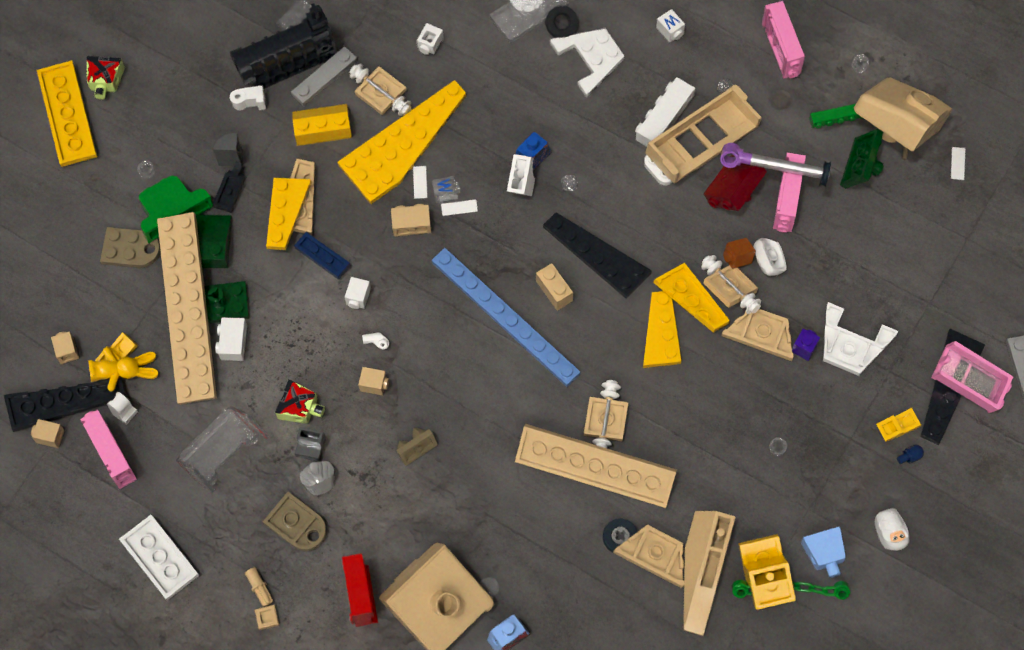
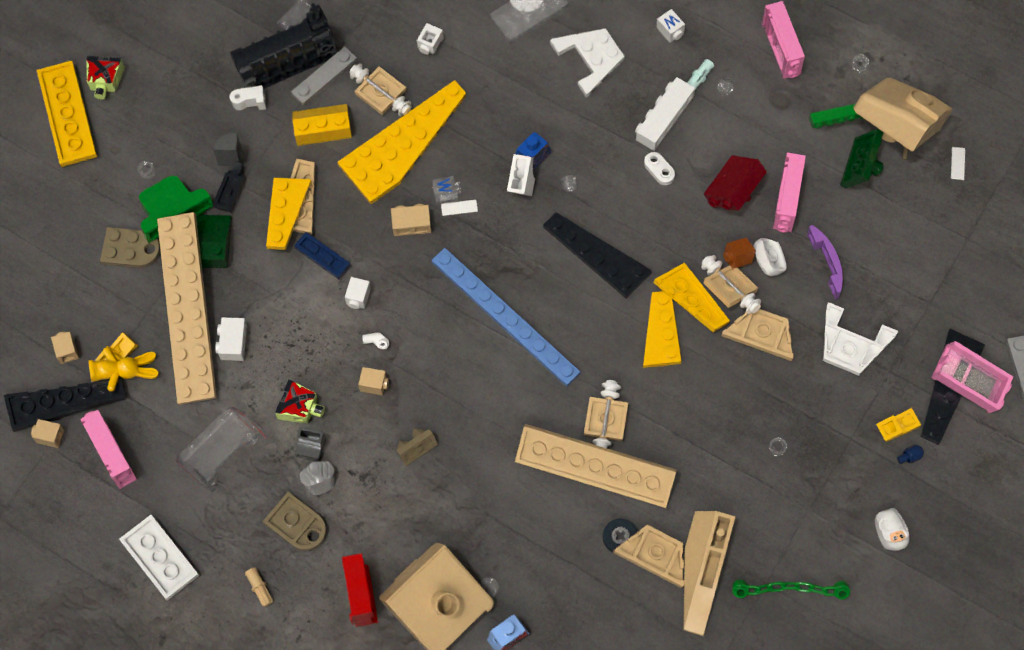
(122, 408): white leg -> none
(226, 301): dark green plate -> none
(266, 617): tan tile -> none
(420, 182): white sticker -> none
(554, 286): tan brick -> none
(569, 14): black tyre -> none
(700, 74): none -> light aqua pin
(727, 110): tan piece -> none
(767, 571): yellow bracket -> none
(772, 163): piece -> none
(805, 344): dark purple brick -> none
(819, 240): none -> medium lavender slope
(825, 550): light blue torso -> none

